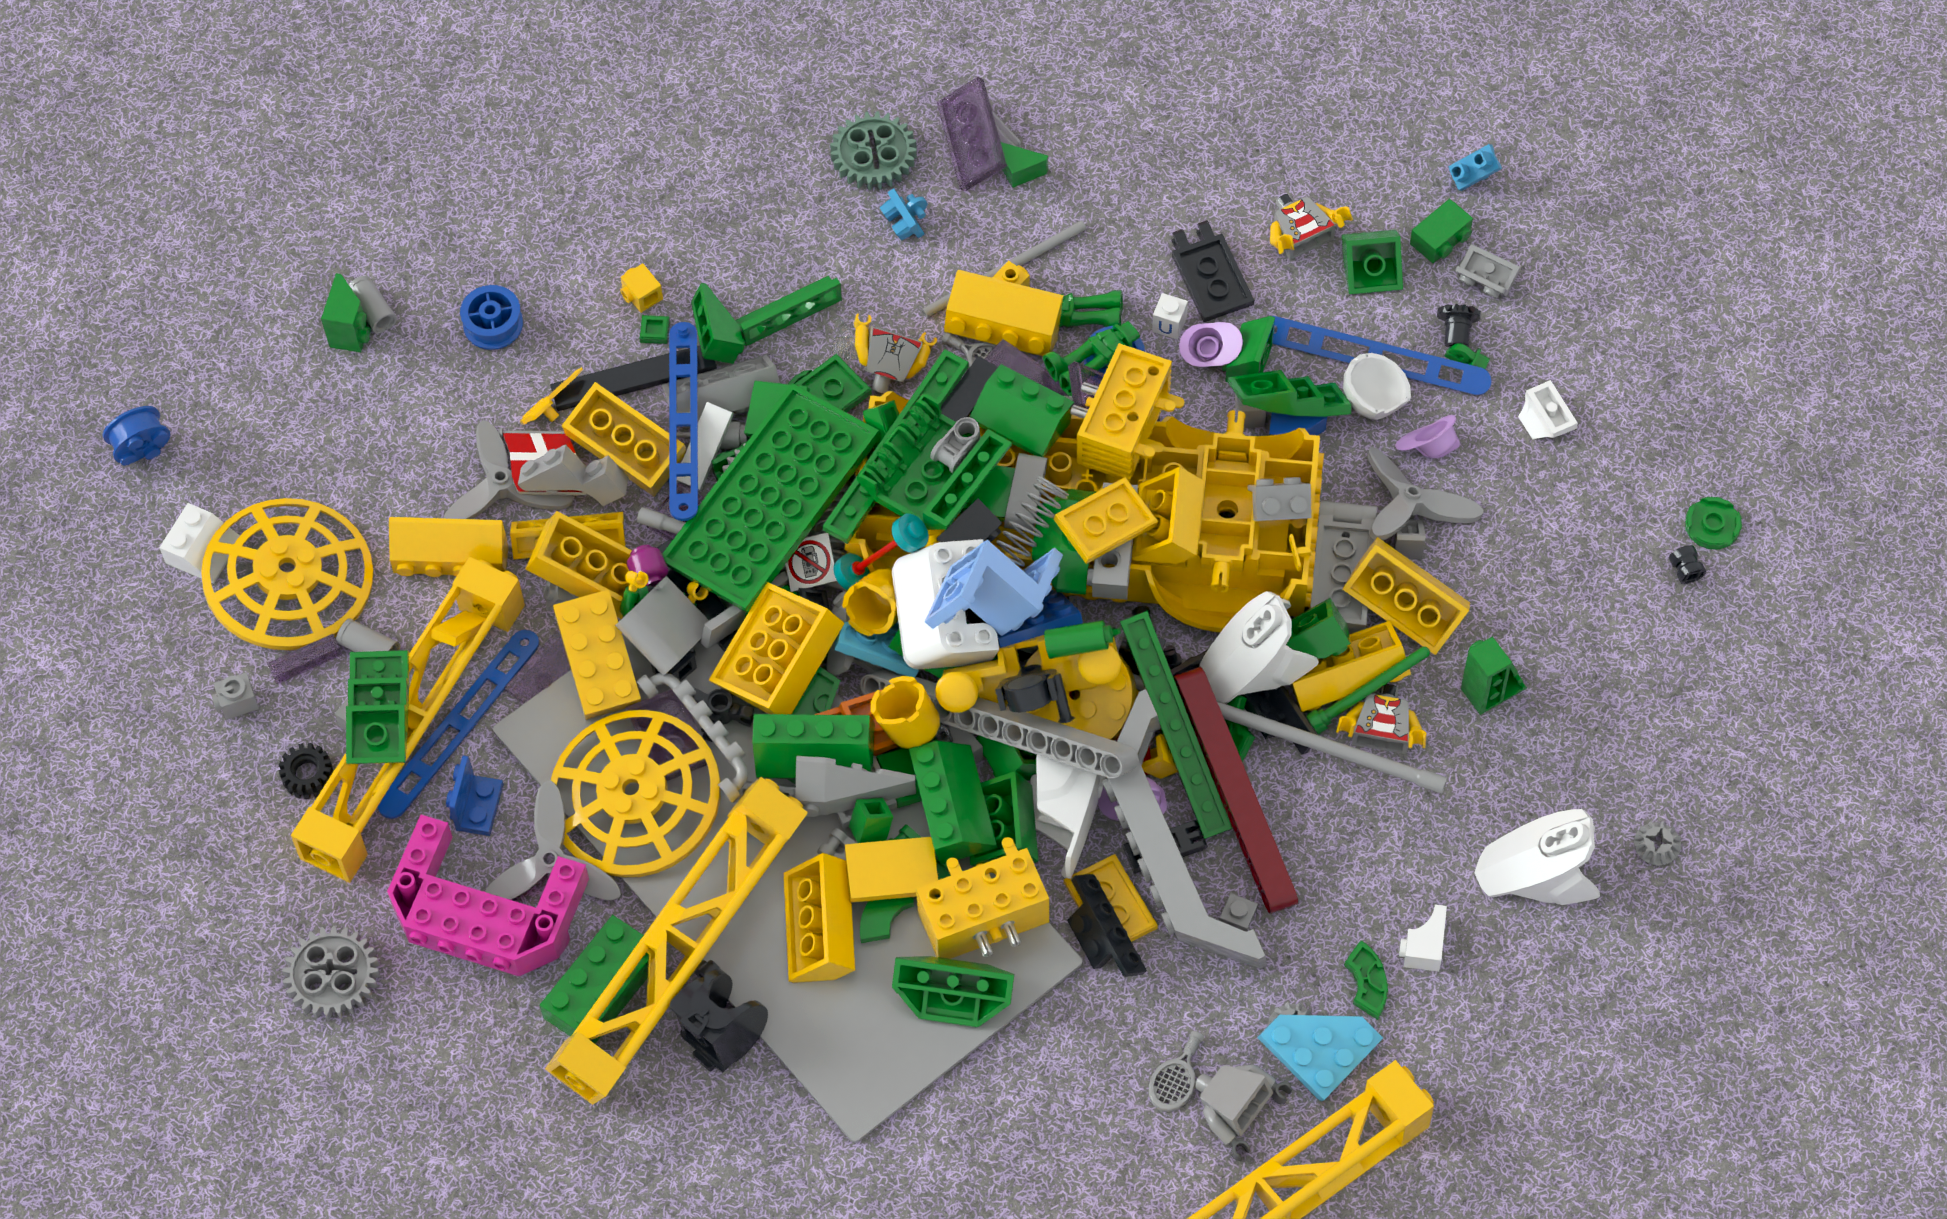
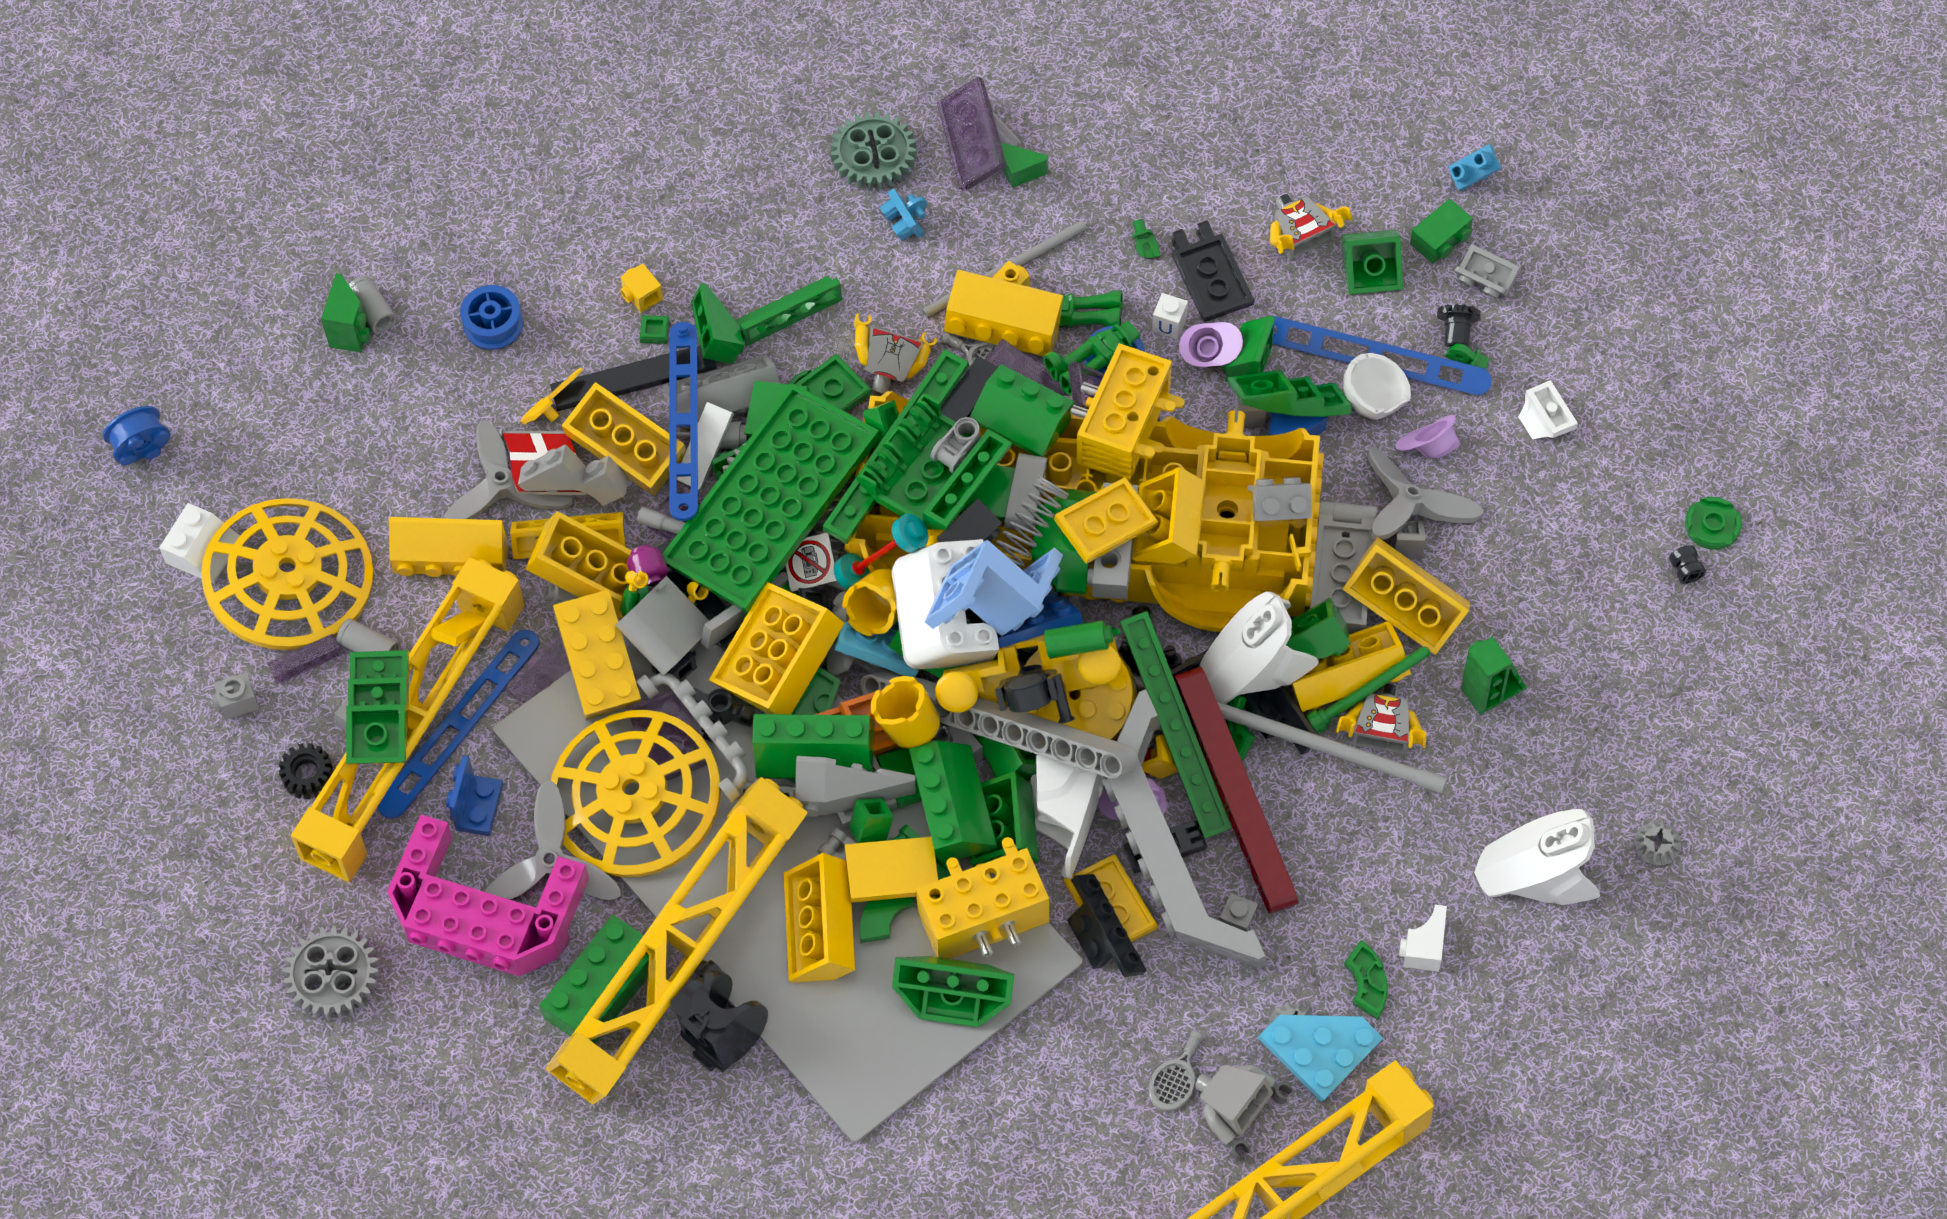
(1146, 242): none -> green piece

